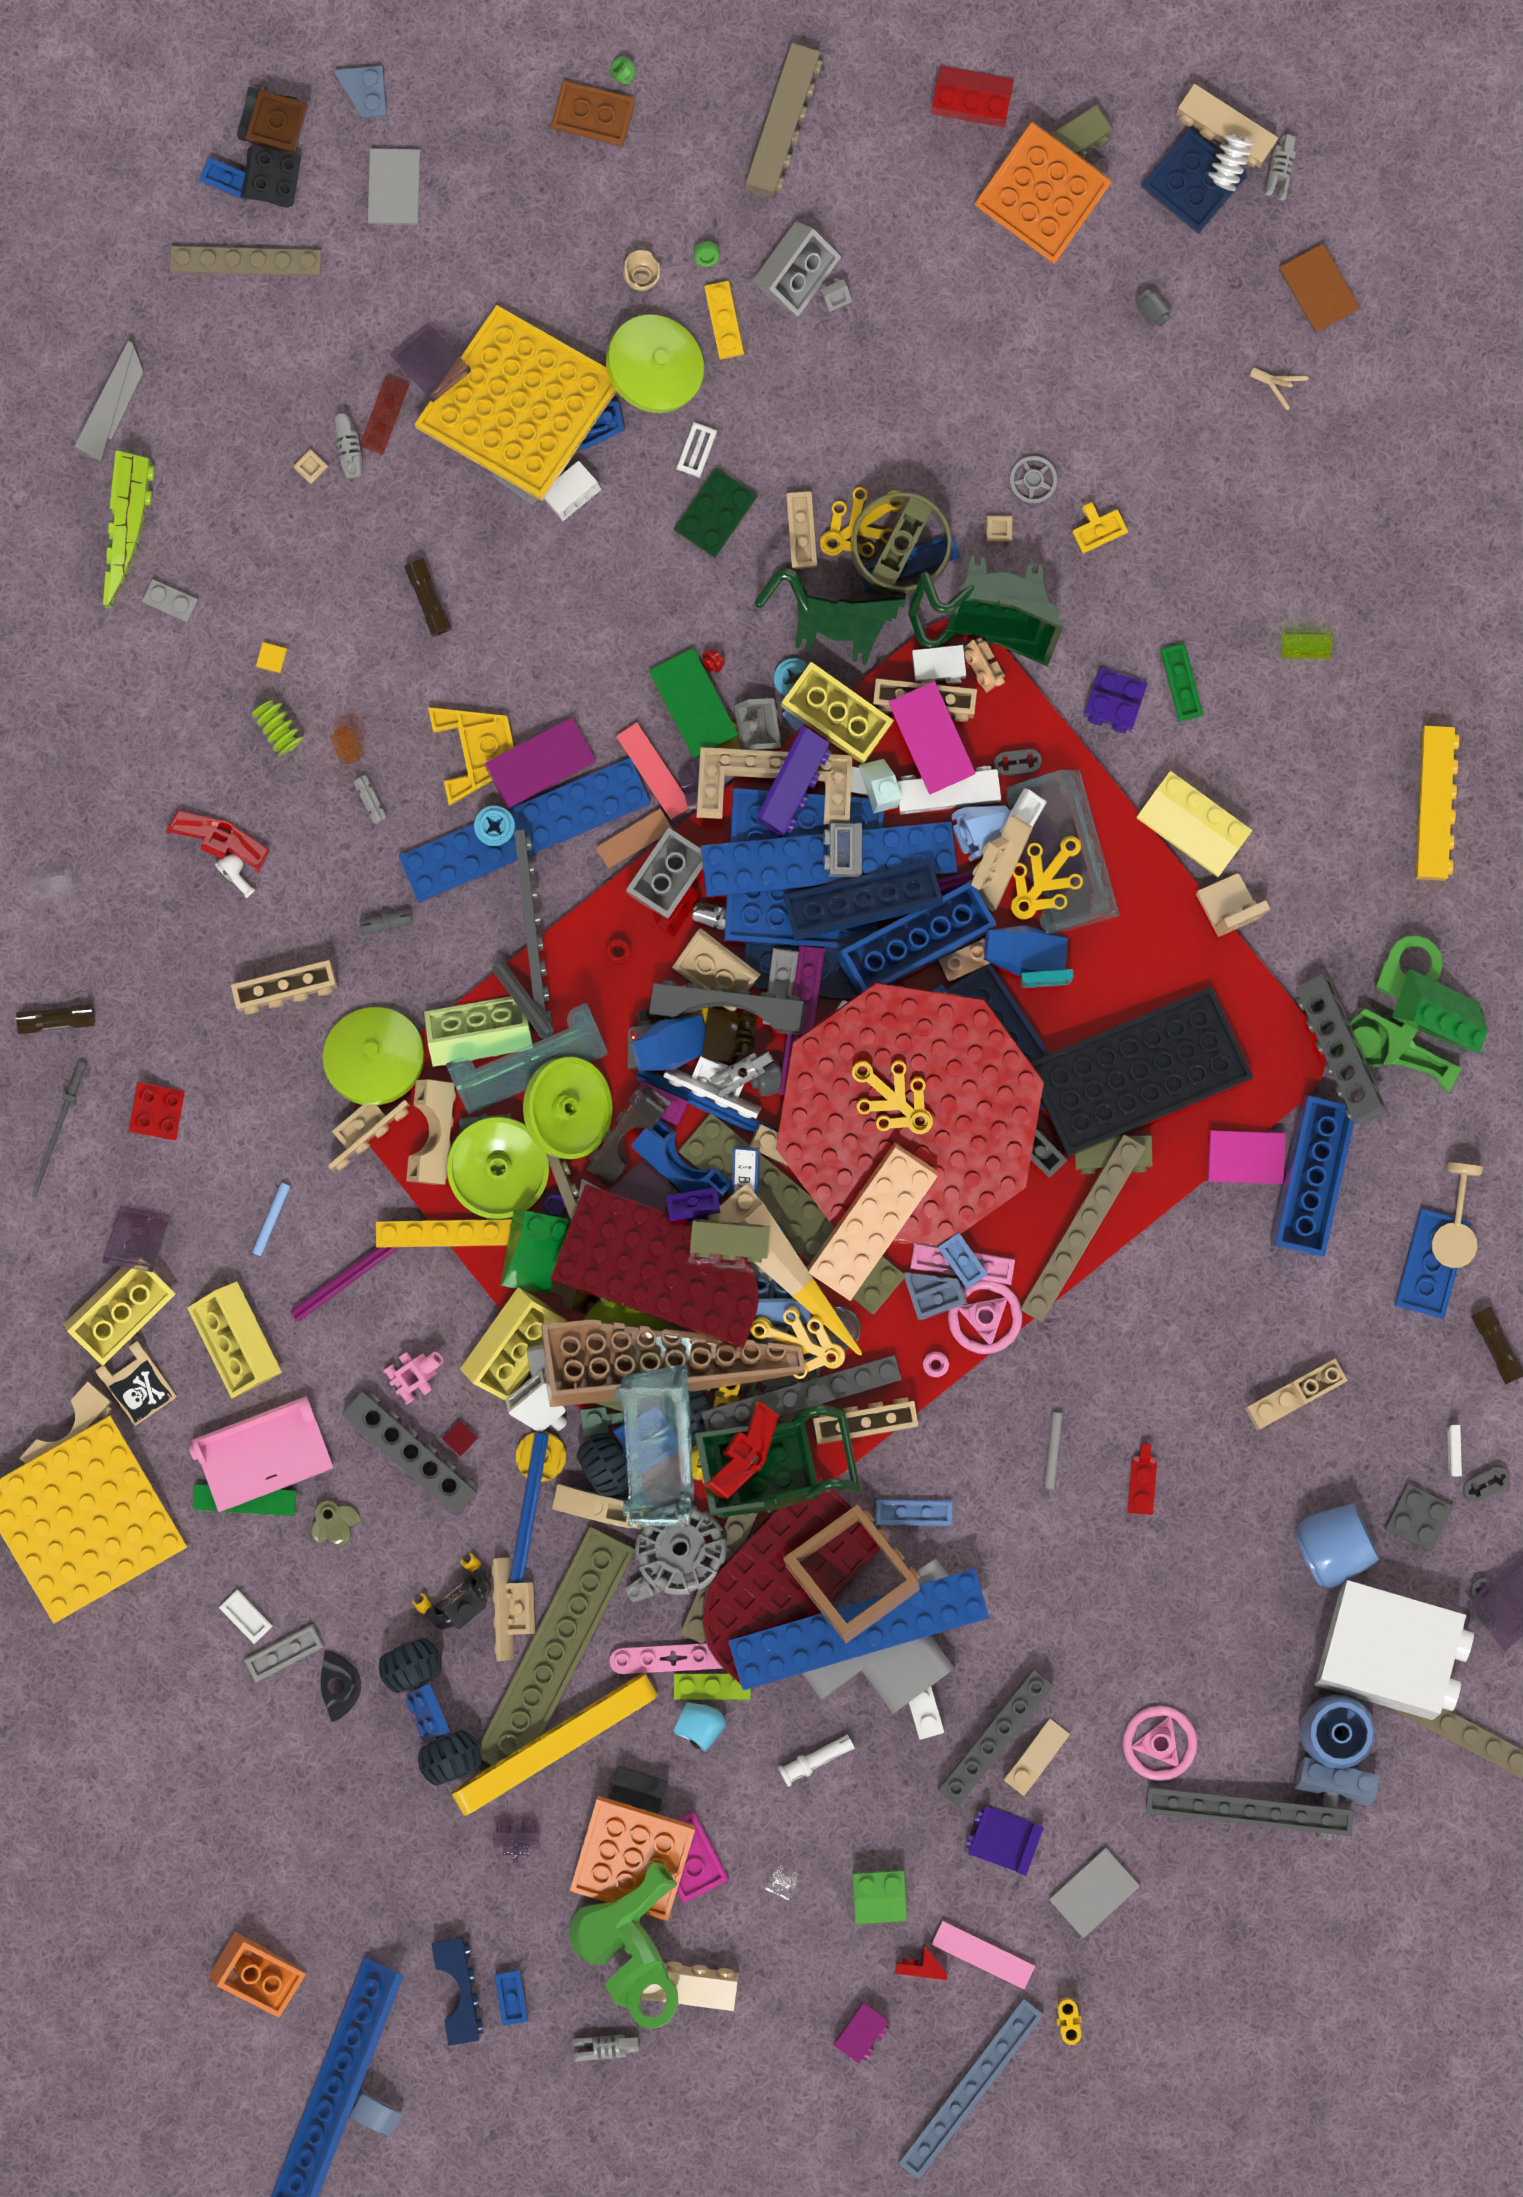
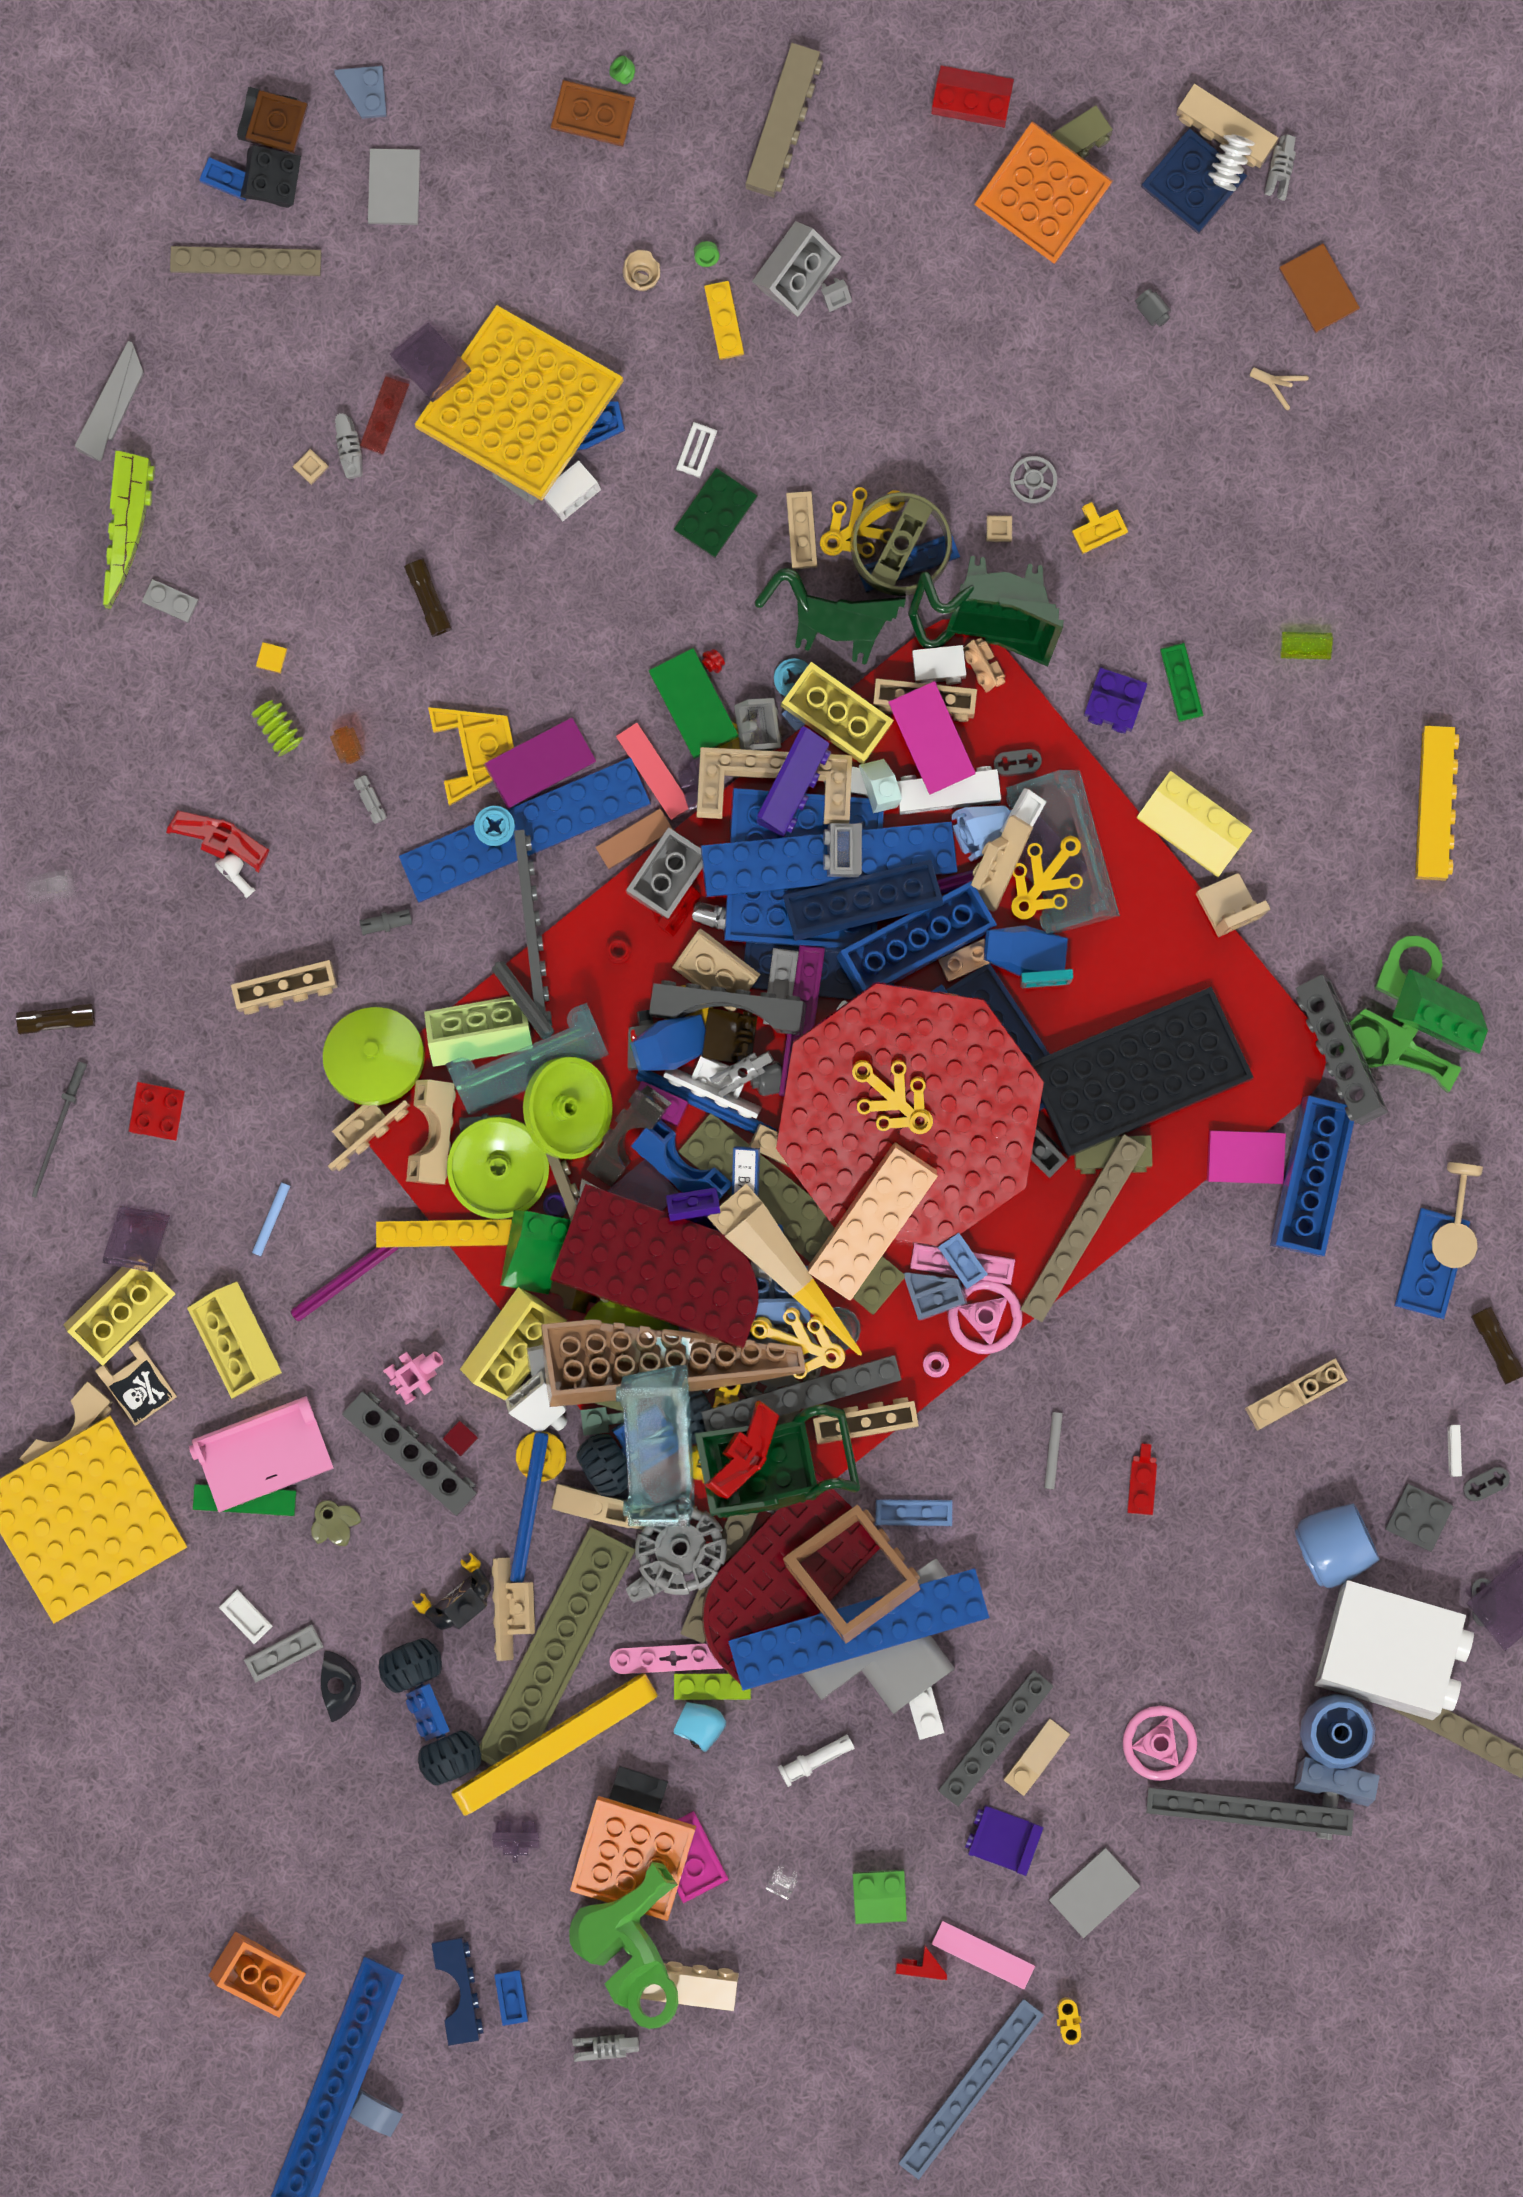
(654, 363): lime dish -> none
(730, 1240): olive brick -> none
(861, 2033): magenta brick -> none

